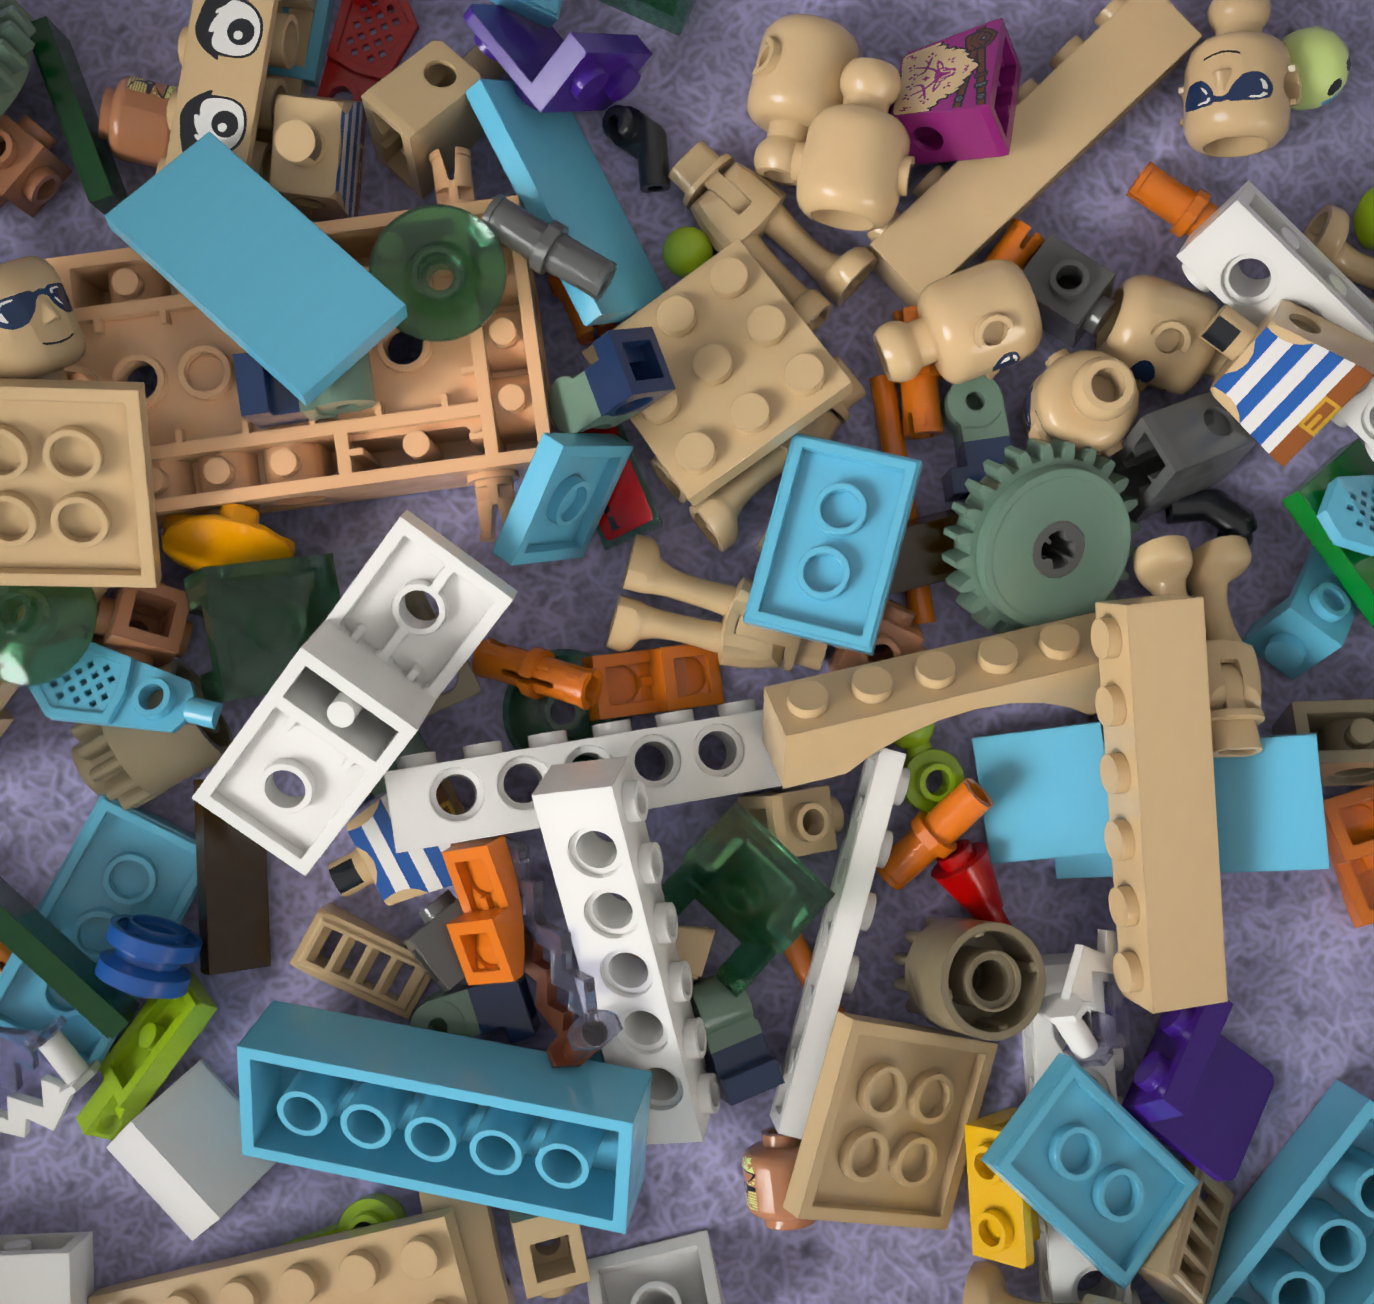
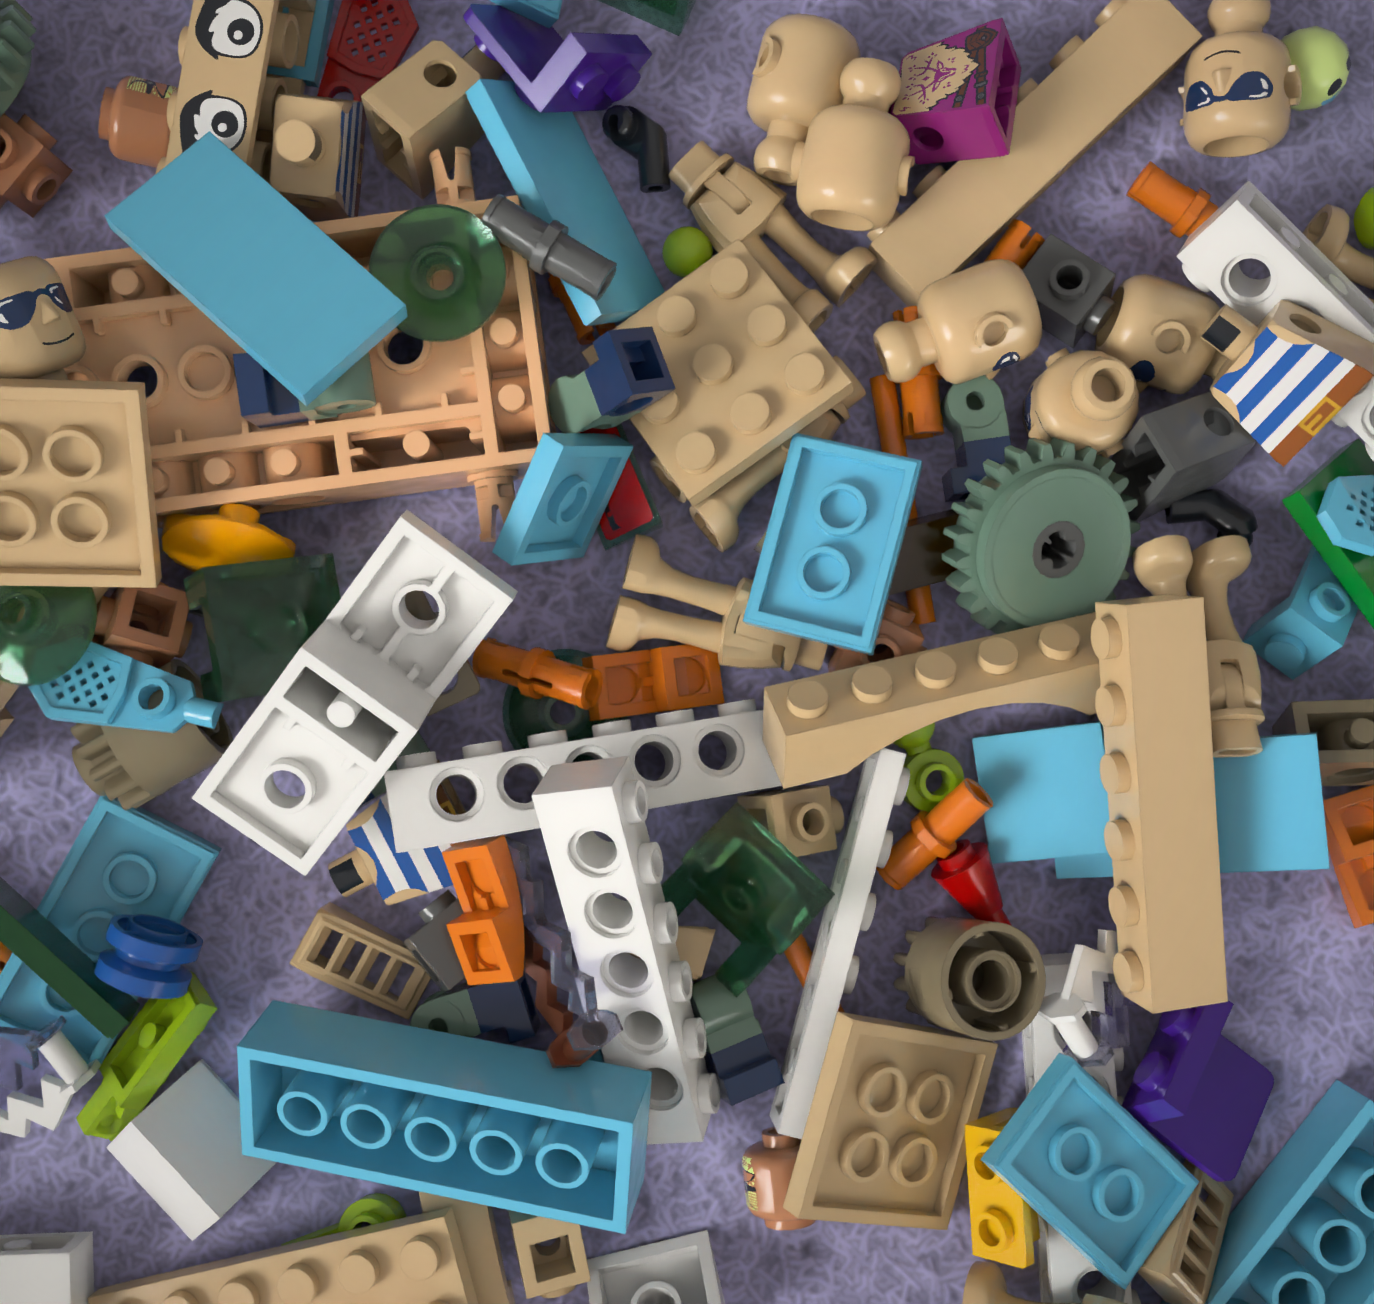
(77, 116): dark green tile -> none
(230, 896): dark brown tile -> none

